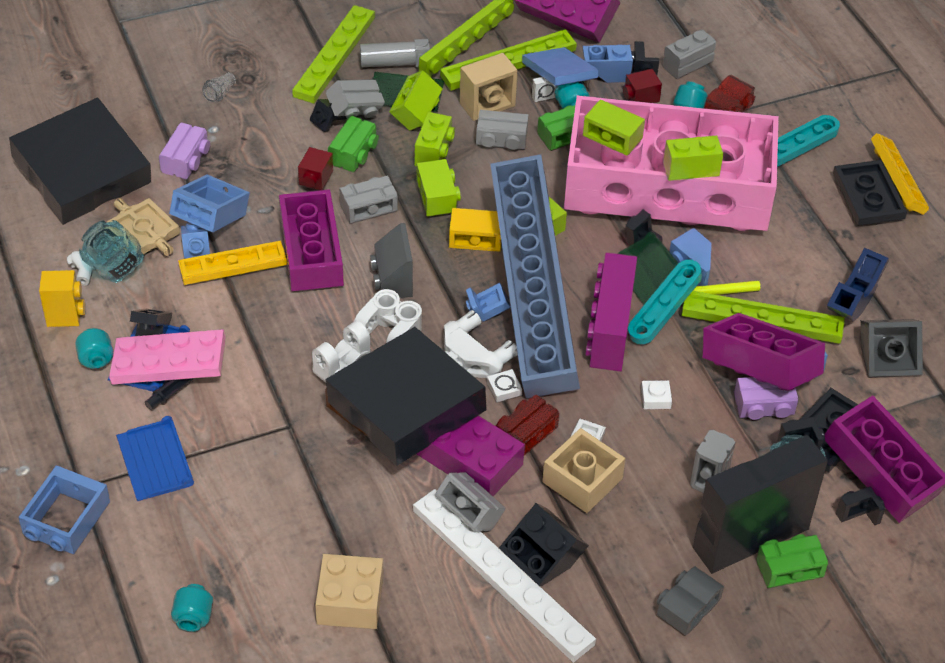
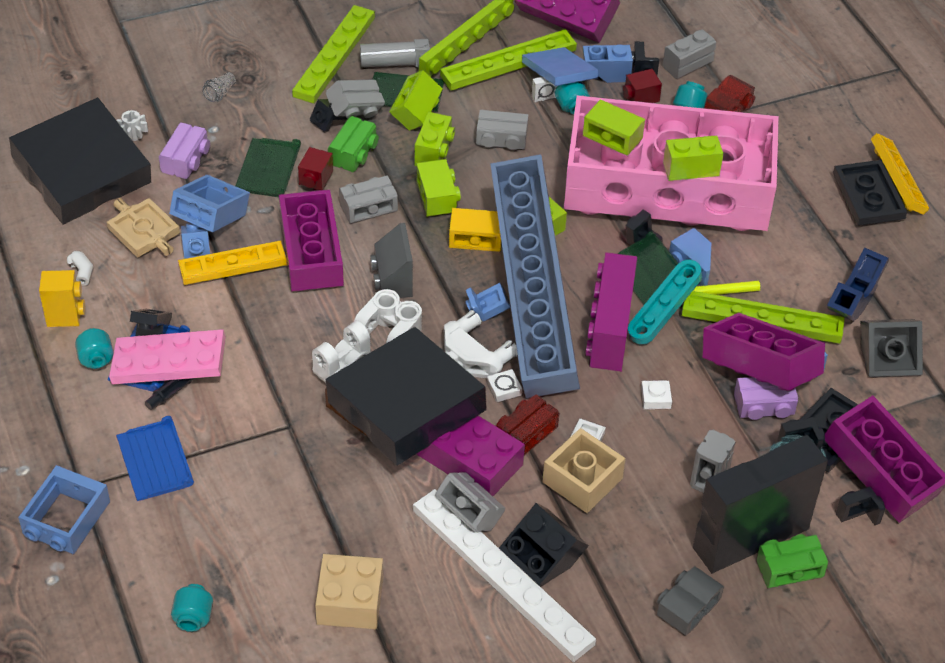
(111, 250): clear light blue brick -> none
(133, 124): none -> white gear
(268, 166): none -> clear green piece
(488, 85): tan brick -> none
(556, 127): bright green brick -> none
(806, 137): teal plate -> none

